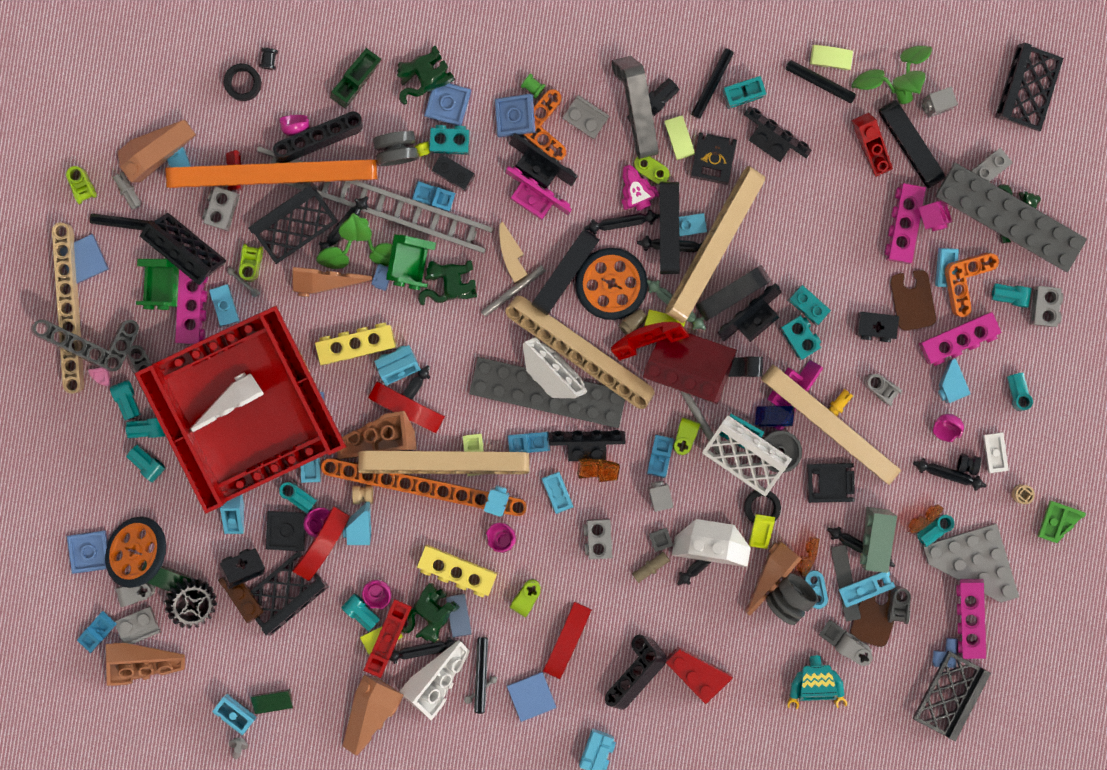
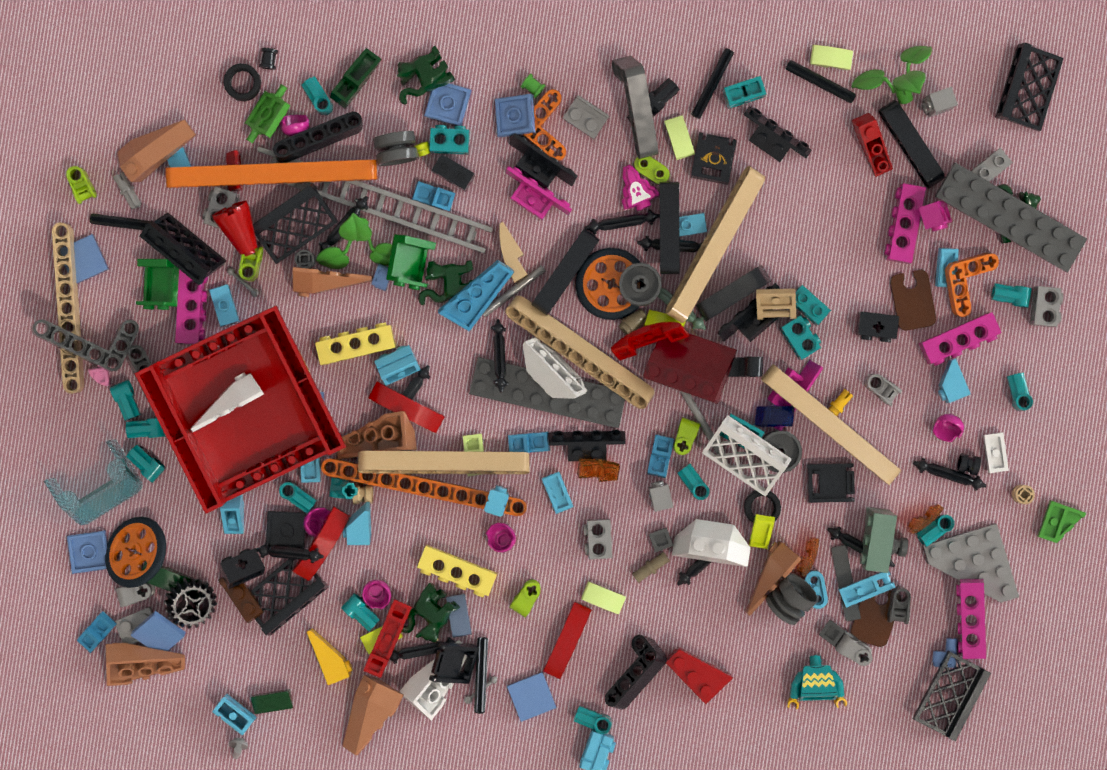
(121, 487): none -> clear light blue windscreen
(158, 632): none -> medium blue tile
(237, 227): none -> red cone
(267, 114): none -> bright green plate
(289, 553): none -> black wheel
(305, 259): none -> dark grey wheel
(317, 95): none -> teal piece
(331, 660): none -> yellow slope
(342, 489): none -> teal piece
(449, 661): none -> black container
(475, 298): none -> dark azure wing
(499, 355): none -> black wheel
(590, 719): none -> teal piece
(603, 597): none -> yellowish green slope
(640, 273): none -> dark grey wheel
(692, 481): none -> teal piece
(776, 299): none -> tan plate
(900, 547): none -> dark grey wheel

